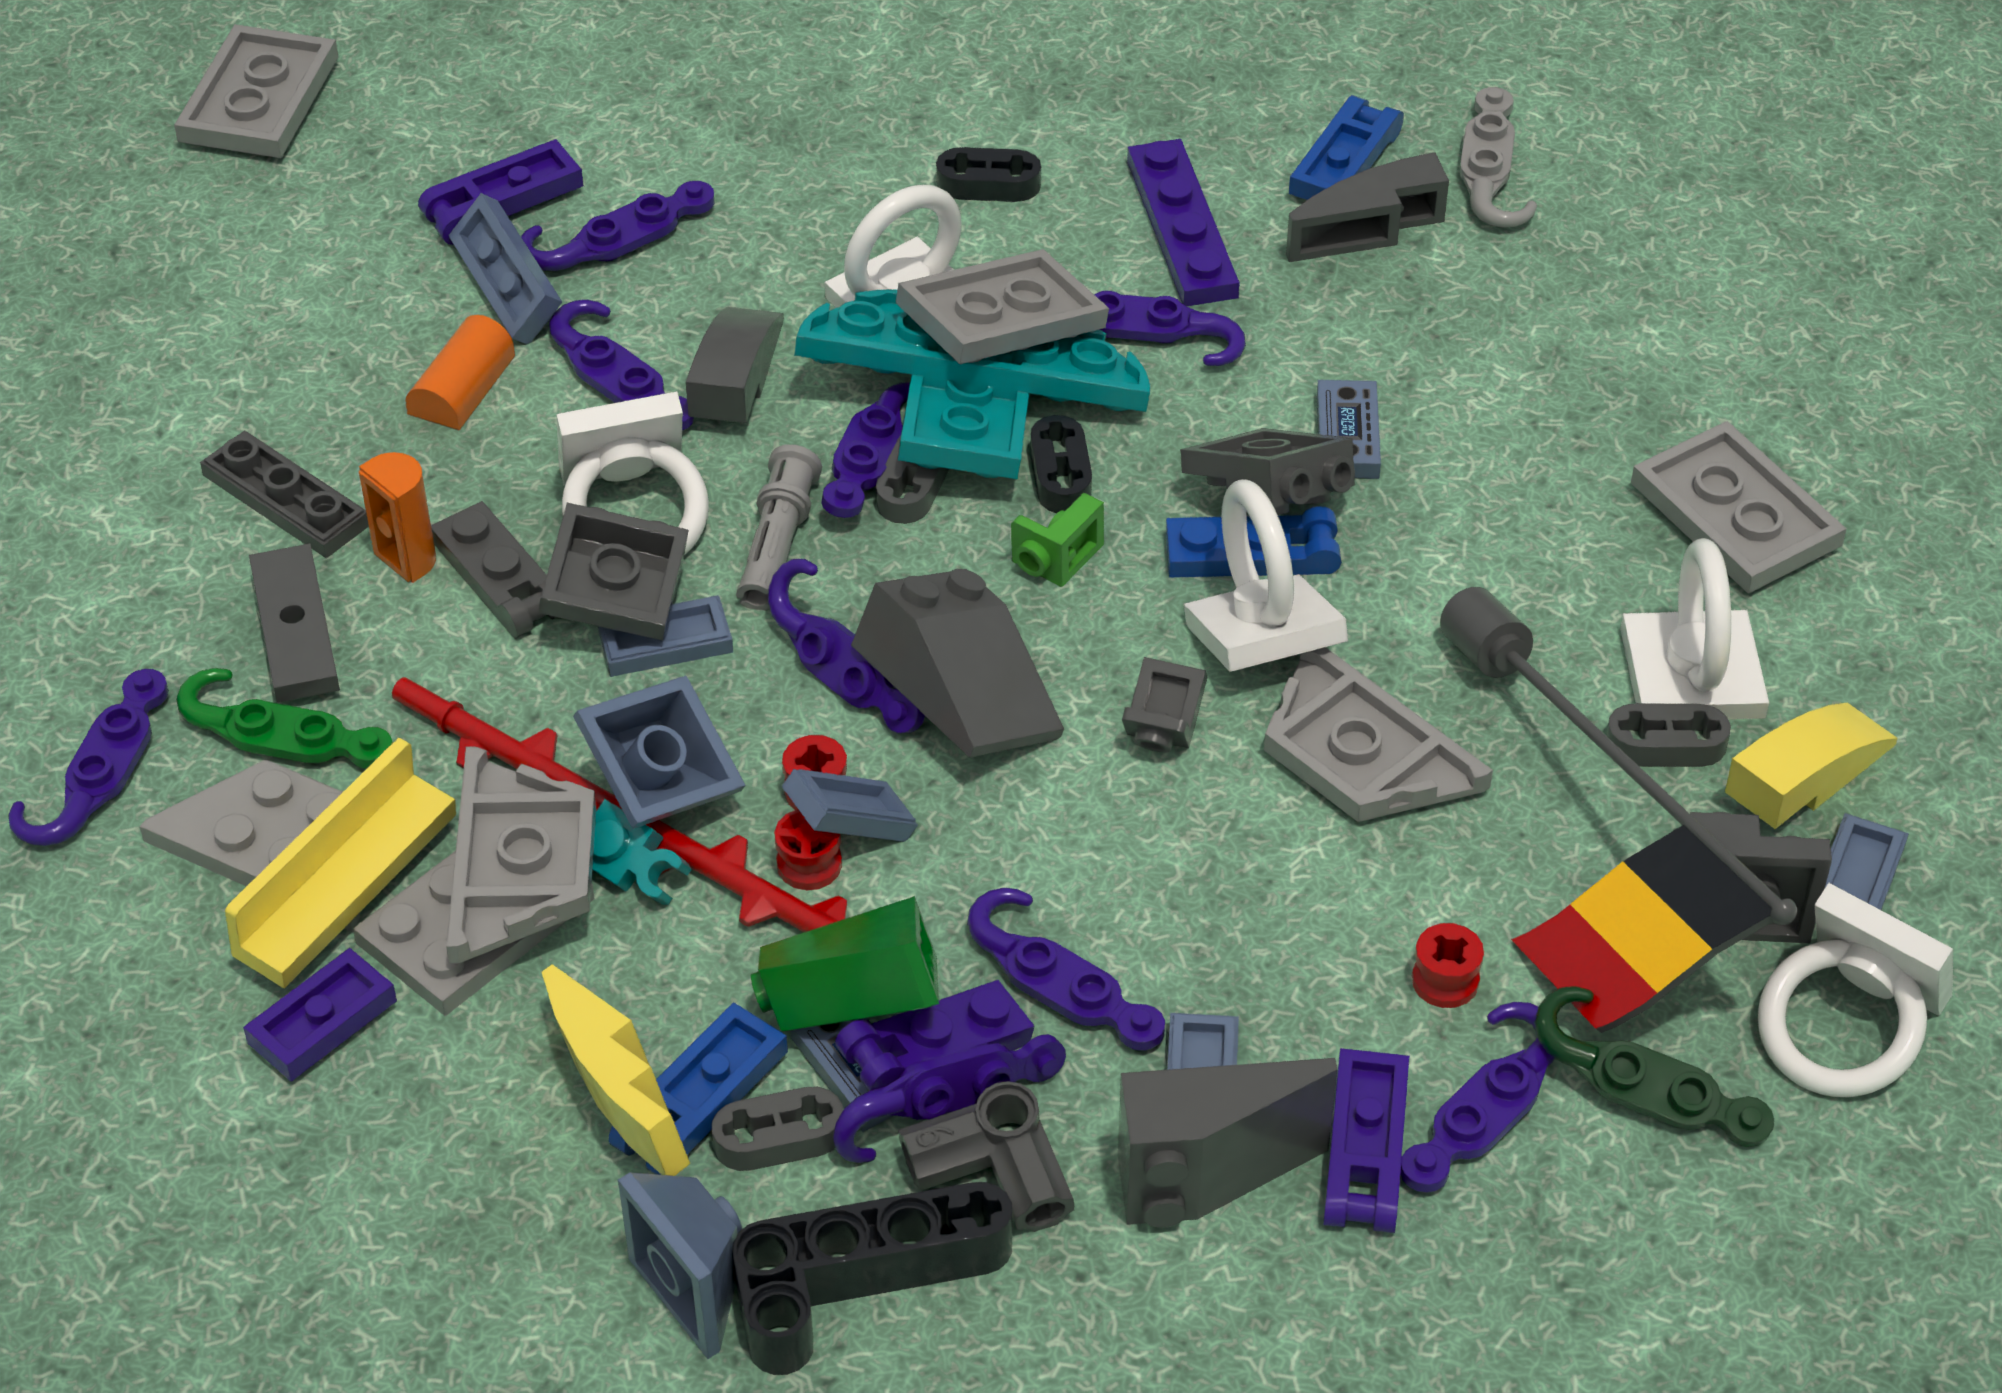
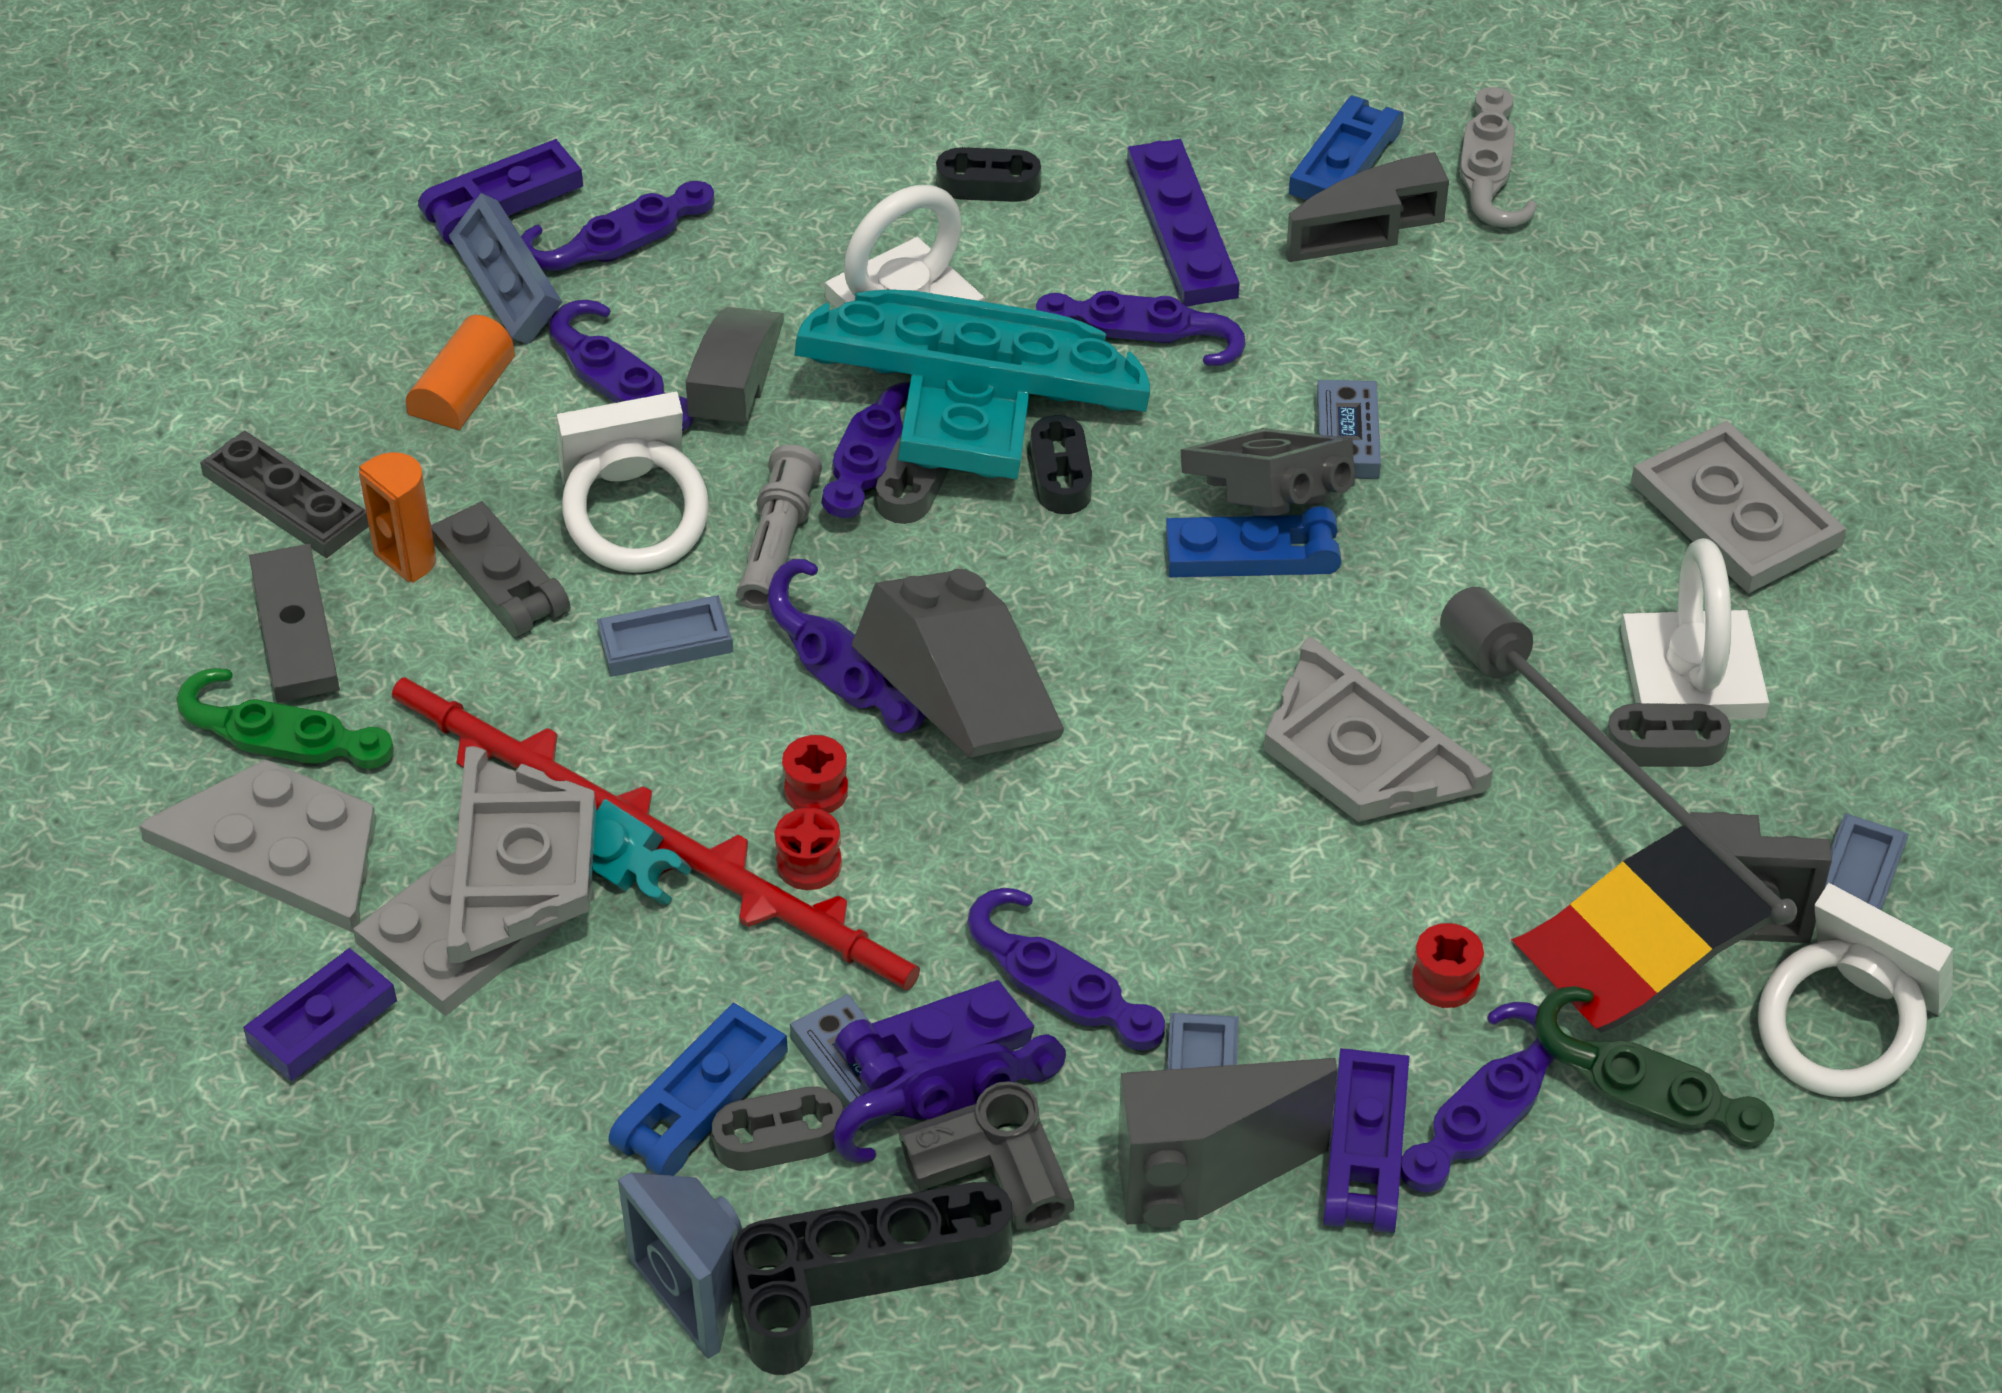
(101, 762): dark purple piece -> none
(256, 91): light grey plate -> none
(336, 866): light yellow panel -> none
(614, 571): dark grey plate -> none
(616, 1071): light yellow slope -> none
(659, 751): sand blue slope -> none
(849, 805): sand blue tile -> none
(850, 969): green slope -> none
(1001, 306): light grey plate -> none
(1063, 546): bright green bracket -> none
(1165, 705): dark grey bracket -> none
(1263, 616): white tile -> none
(1805, 761): light yellow slope -> none

